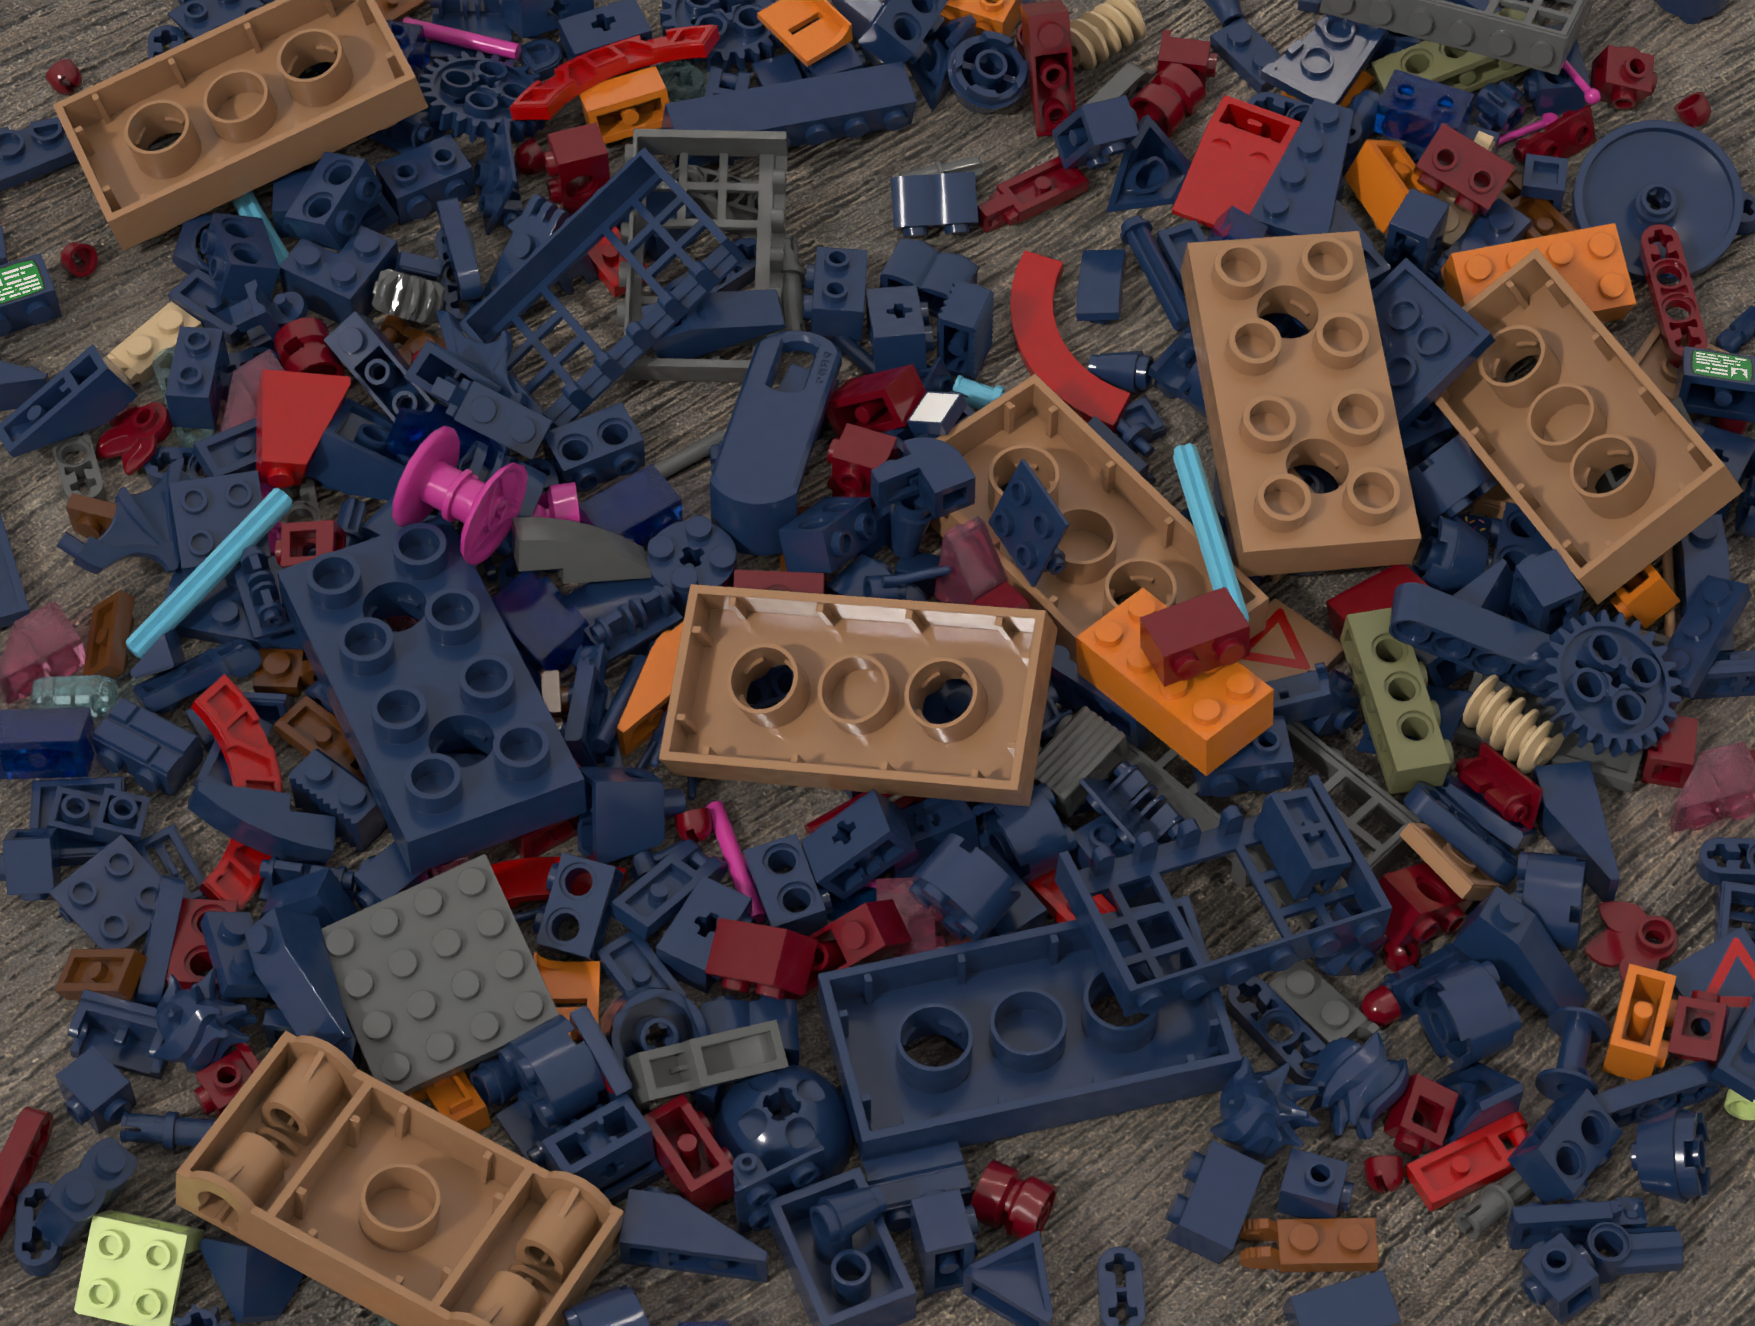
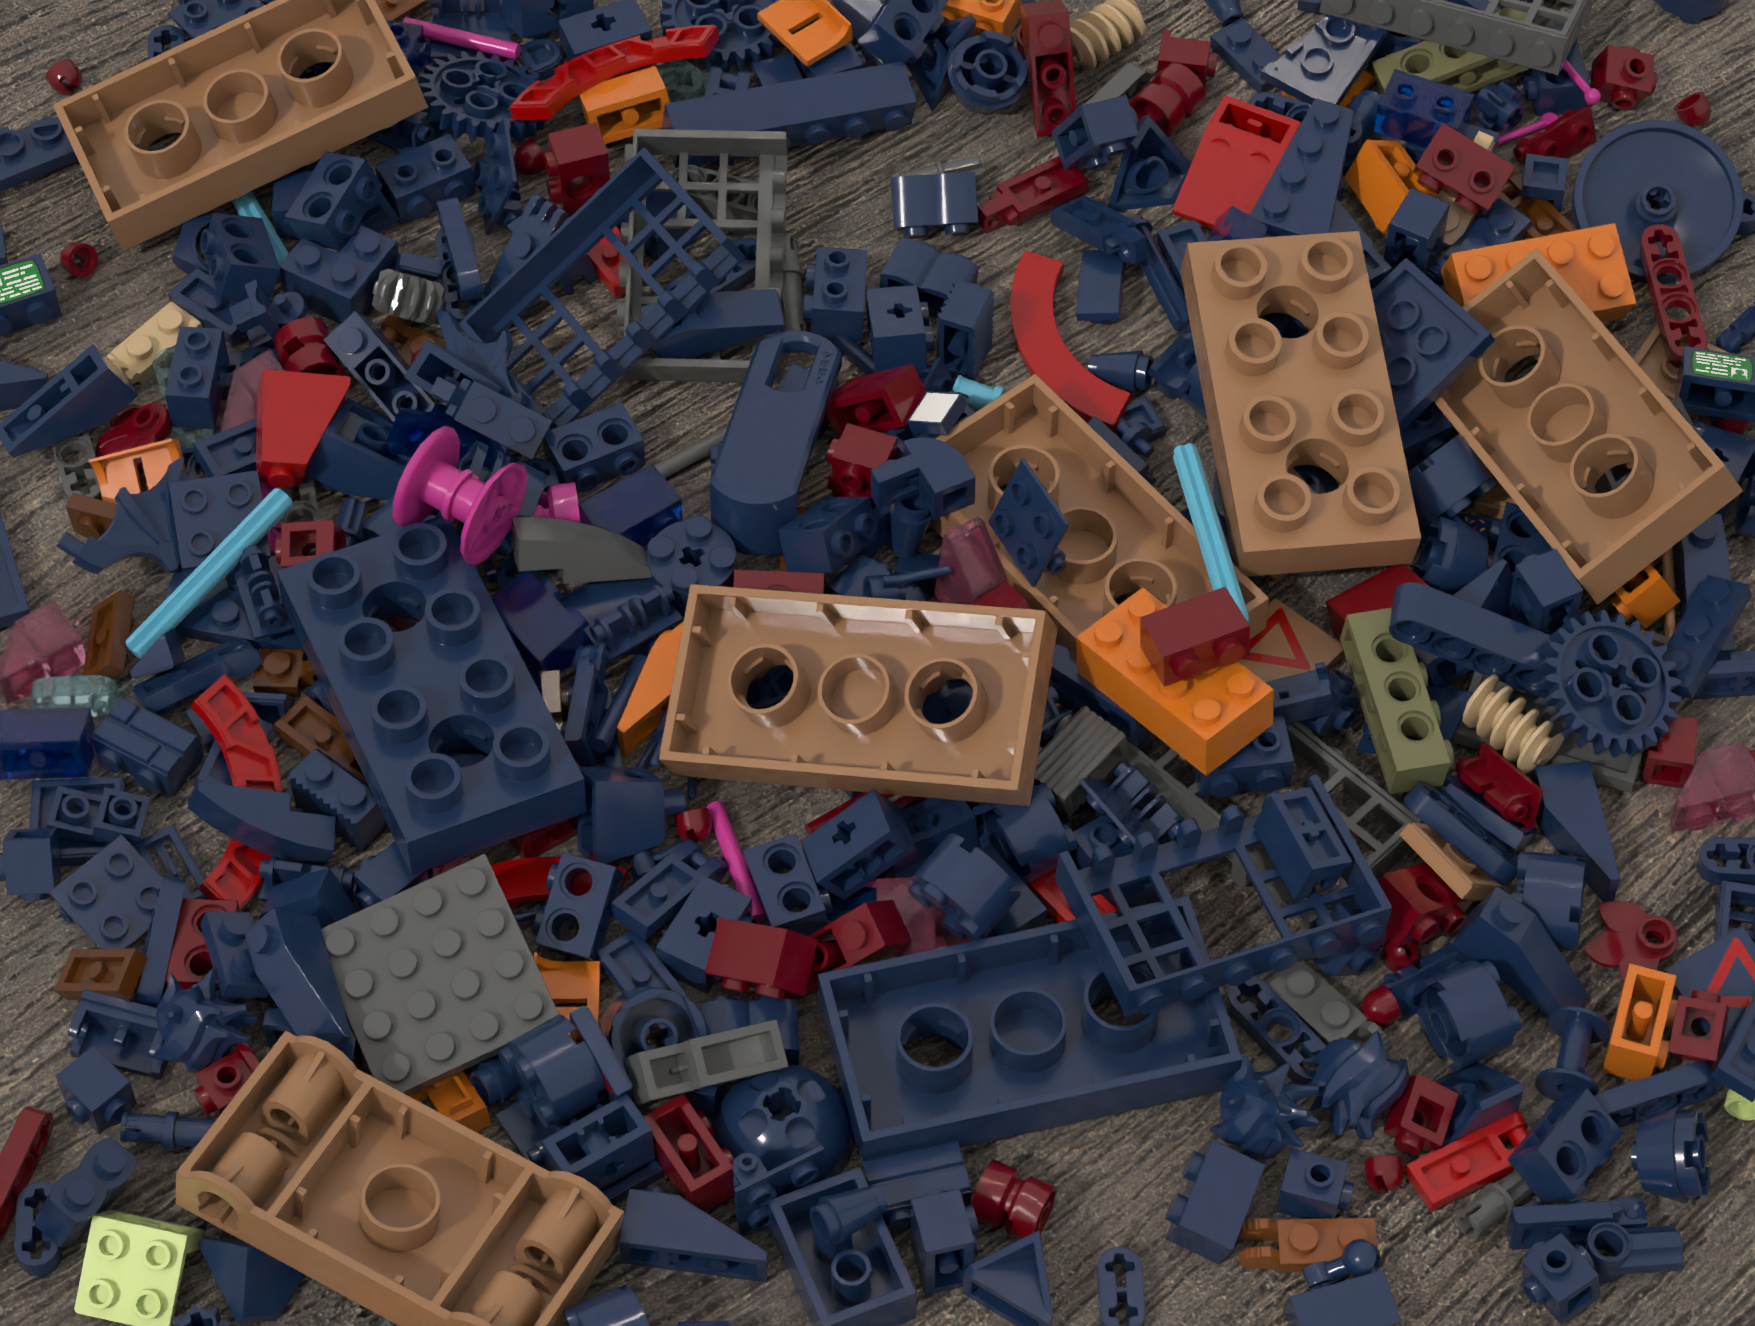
(121, 470): none -> orange piece
(1101, 228): none -> dark blue hinge
(1357, 1259): none -> dark blue arm

